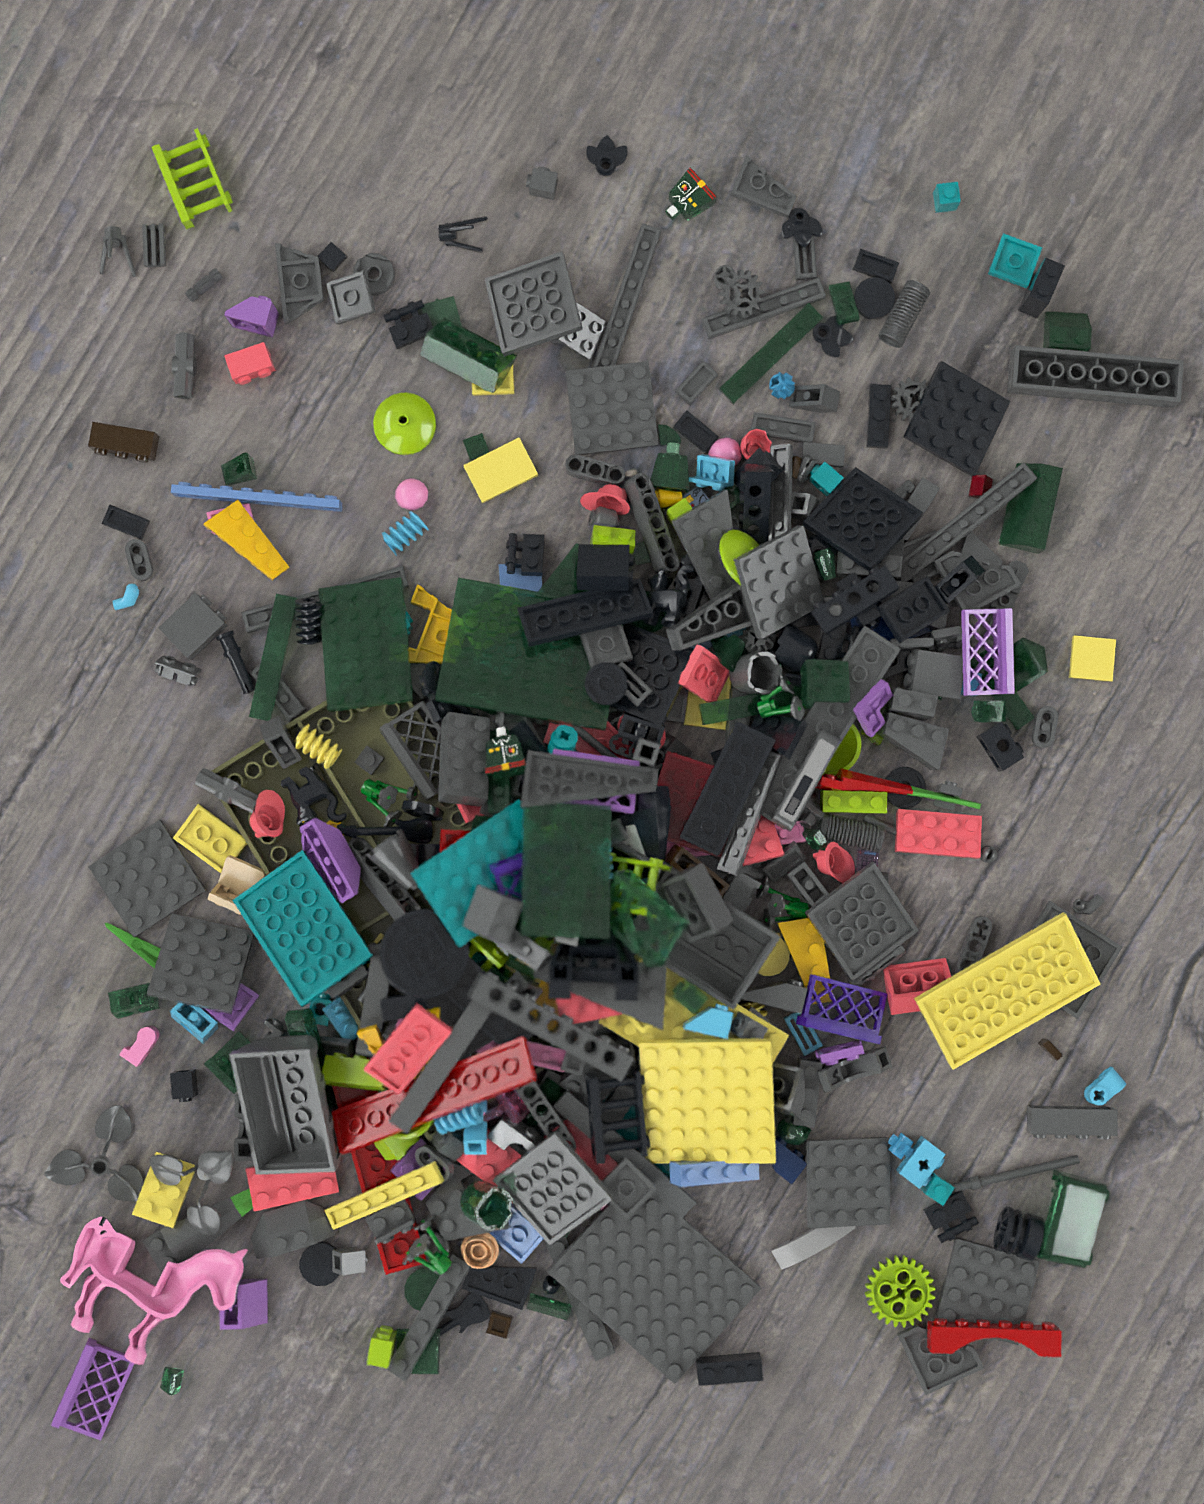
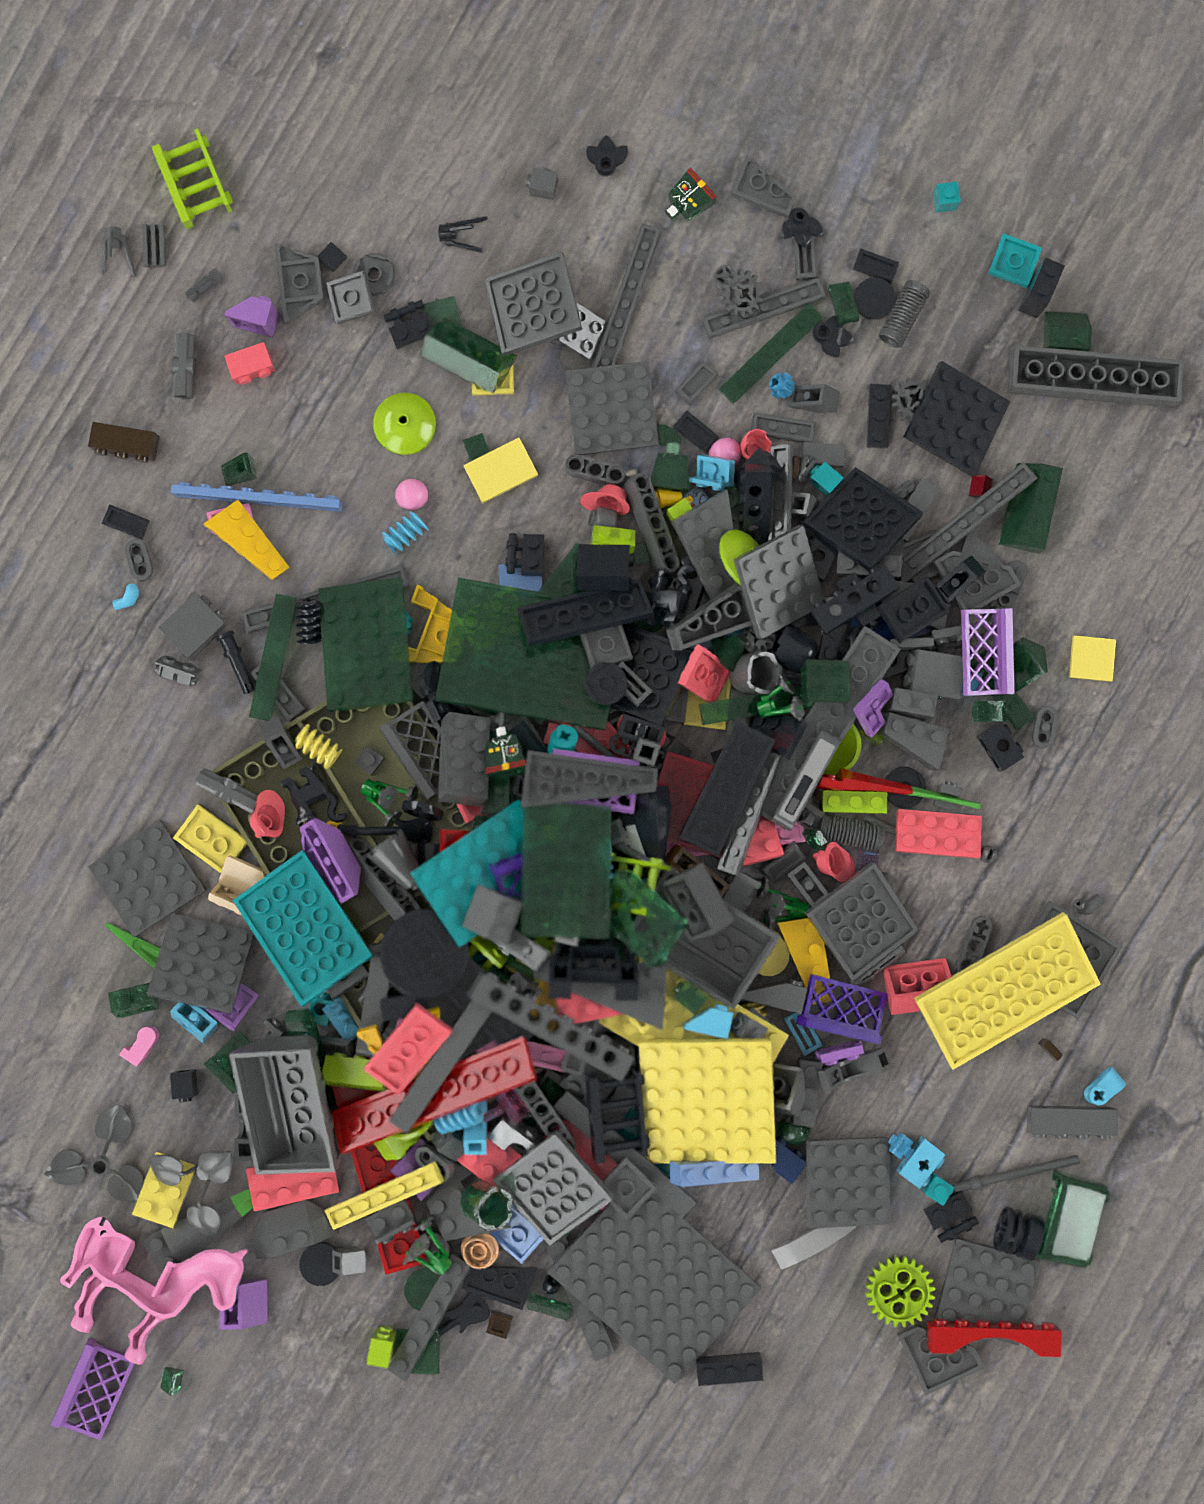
(826, 563): clear green cone -> none

